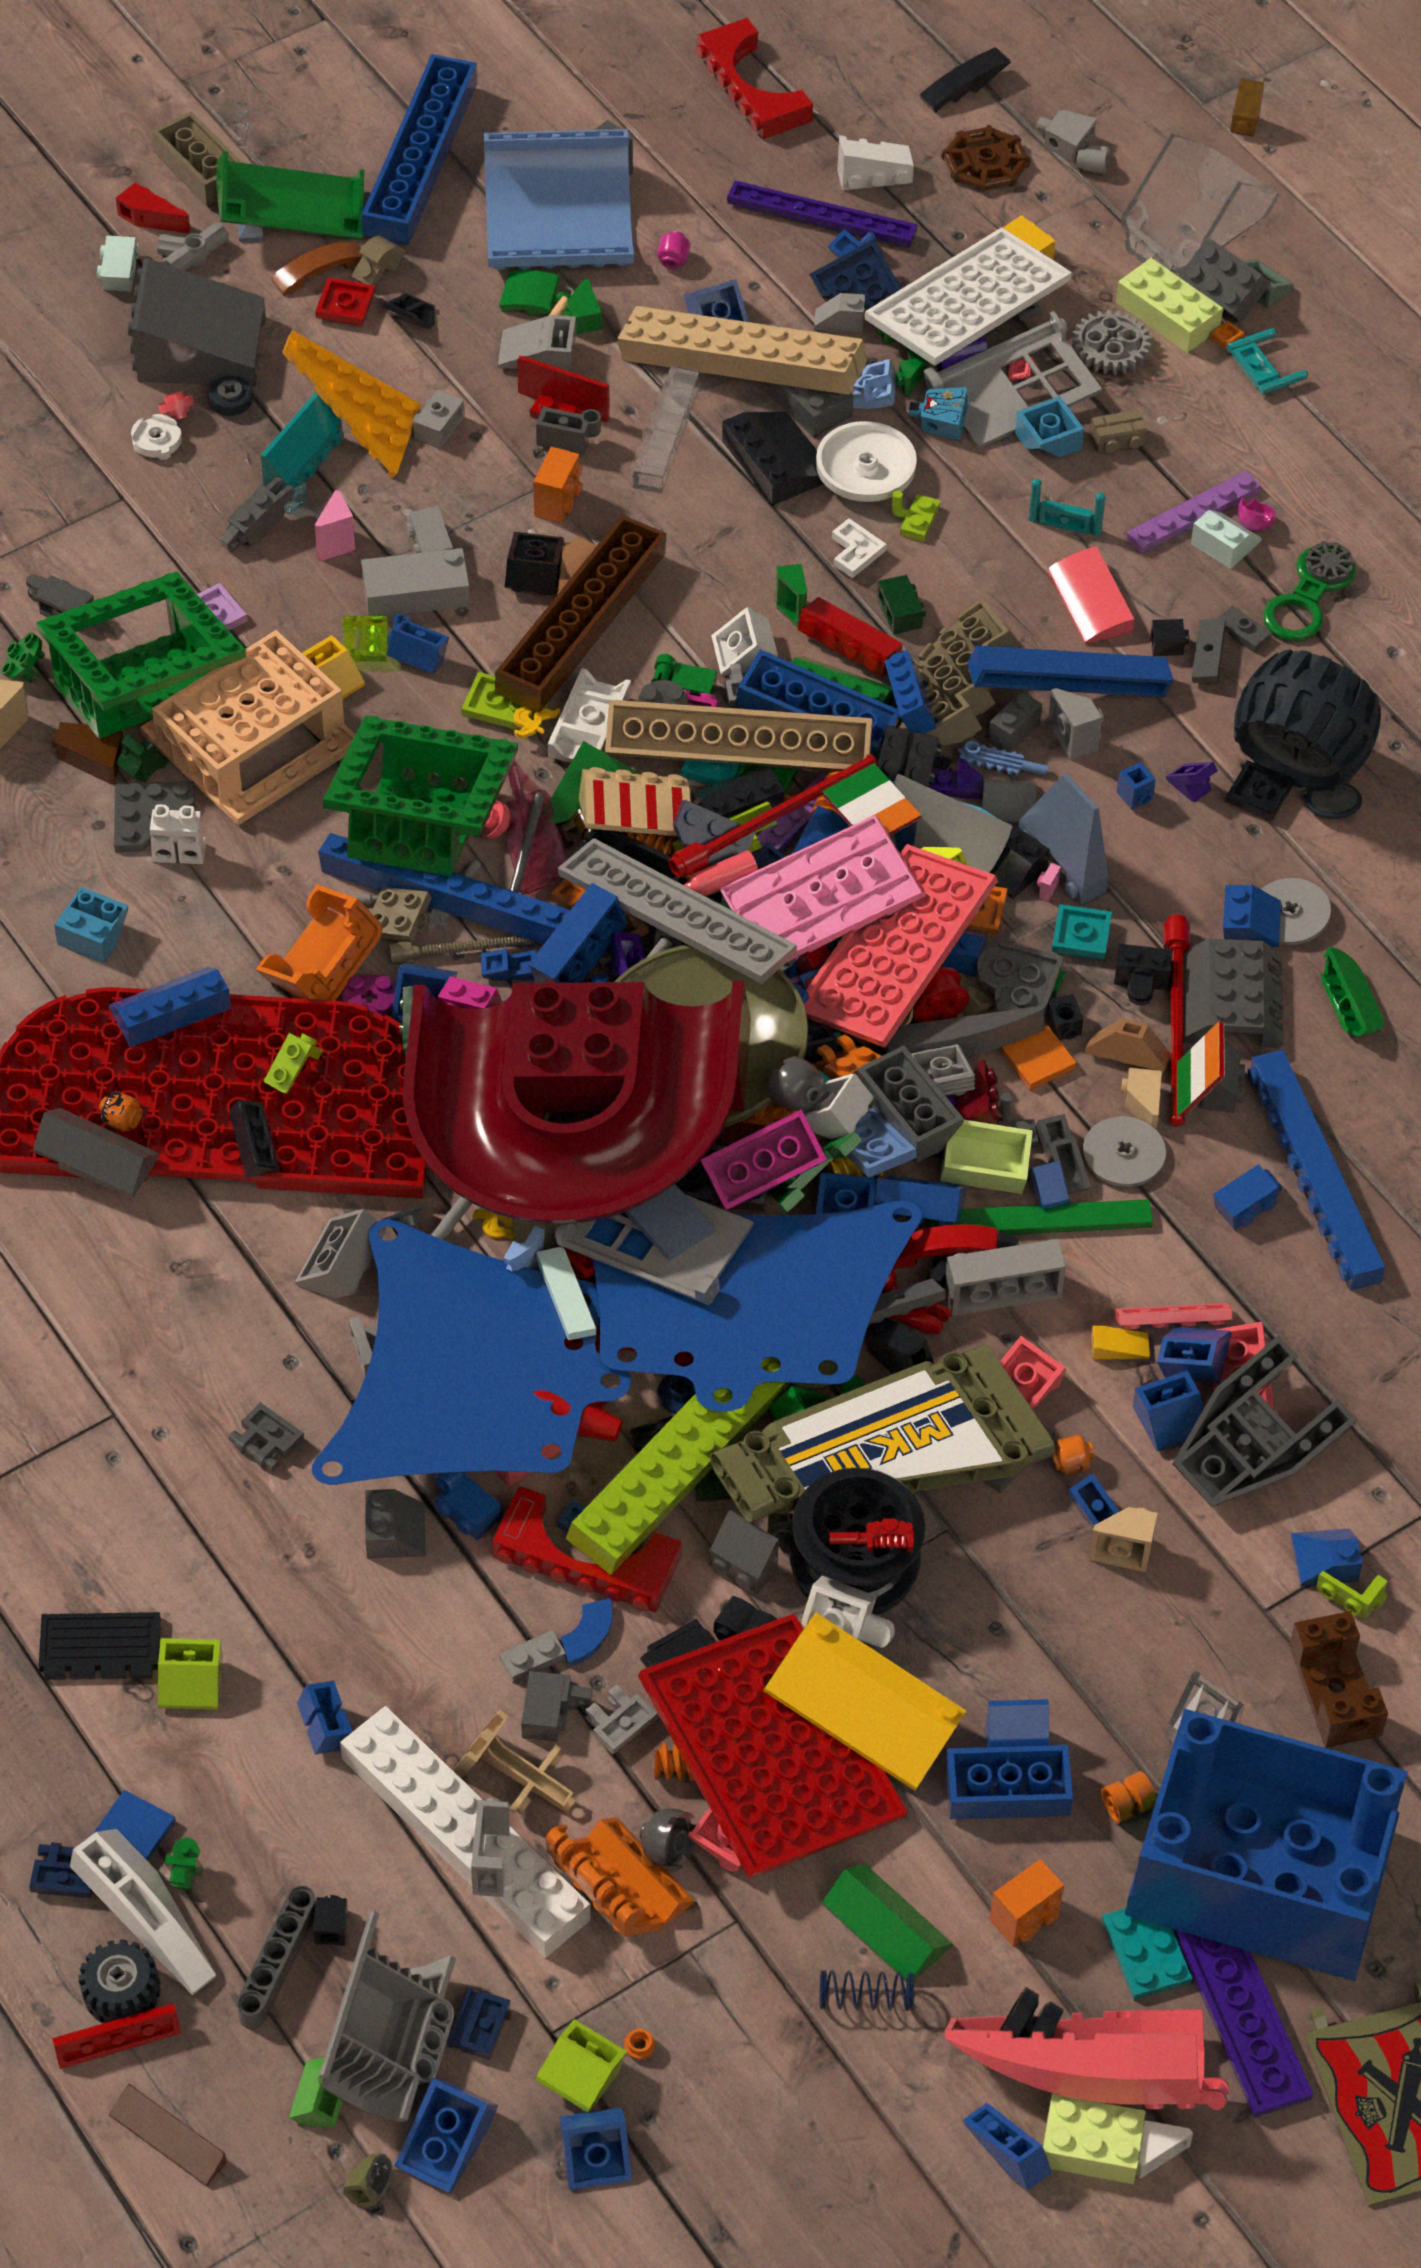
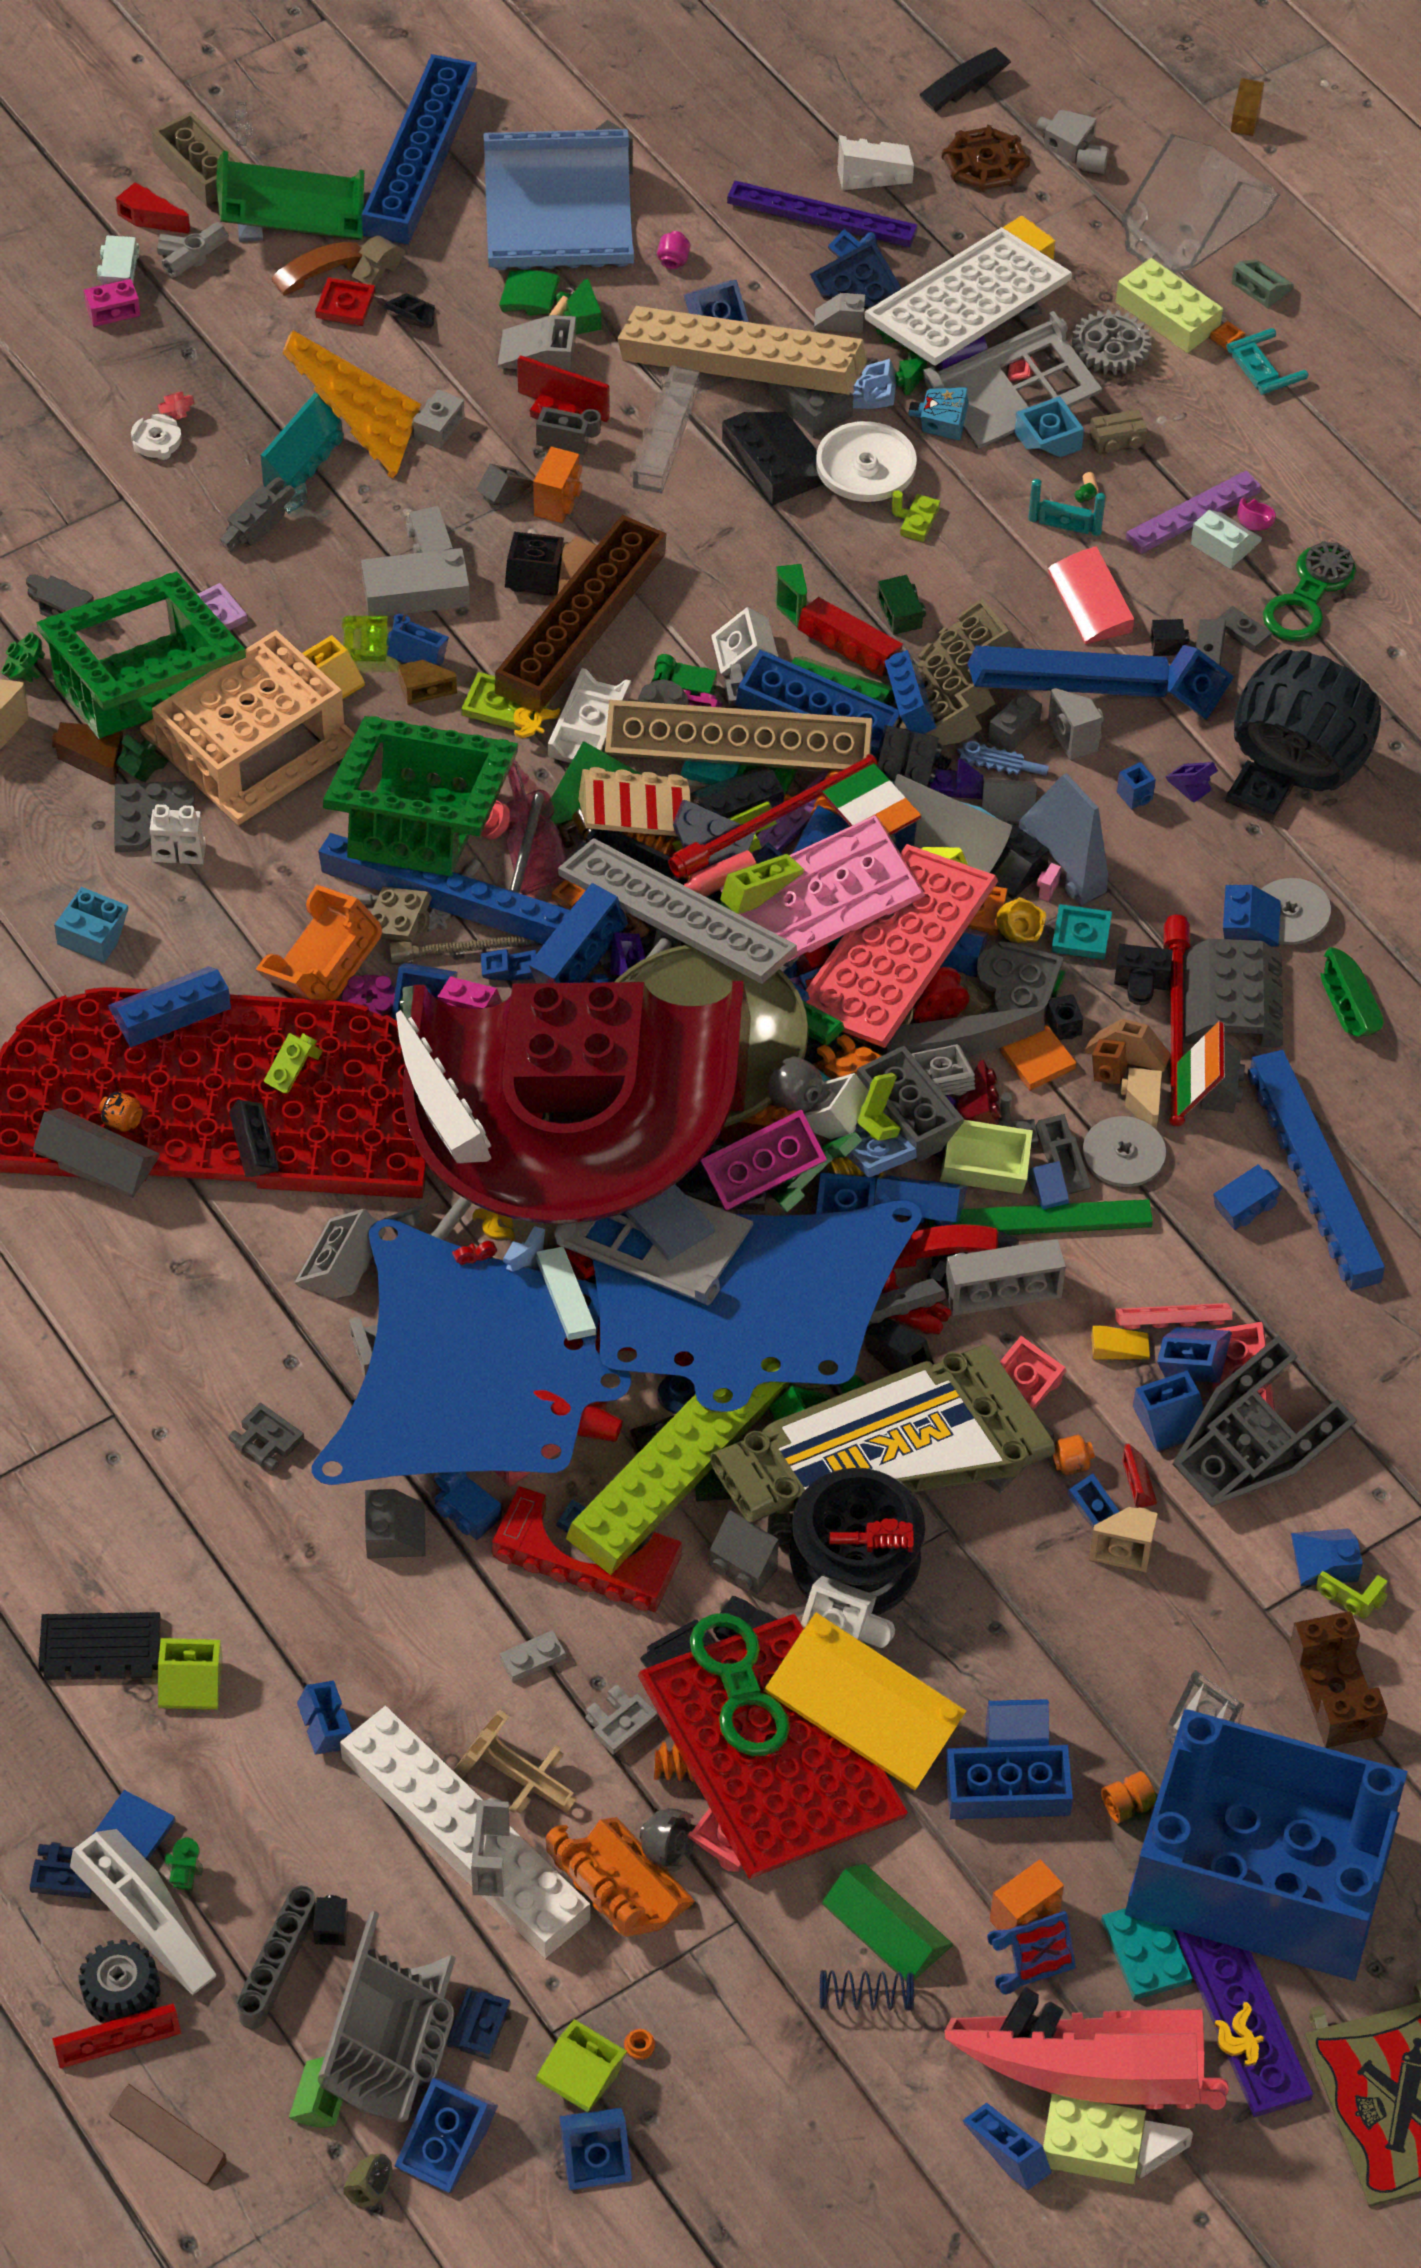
(112, 302): none -> dark pink brick
(192, 327): dark grey windscreen -> none
(230, 395): black wheel -> none
(334, 529): bright pink slope -> none
(425, 681): none -> pearl gold slope
(447, 1113): none -> white wedge
(472, 1254): none -> red piece
(502, 484): none -> dark grey slope
(548, 1703): dark grey hinge -> none
(590, 1632): blue tile -> none
(739, 1684): none -> green bar
(758, 883): none -> lime slope
(766, 111): red arch -> none
(821, 1025): none -> green plate
(860, 547): white plate -> none
(872, 1116): none -> lime bracket
(1021, 921): none -> yellow hair
(1038, 1951): none -> blue flag
(1088, 490): none -> green arm
(1109, 1061): none -> dark orange brick
(1138, 1477): none -> red slope
(1197, 680): none -> blue slope
(1225, 279): dark grey brick -> none
(1234, 2045): none -> yellow piece
(1336, 803): dark grey wheel -> none

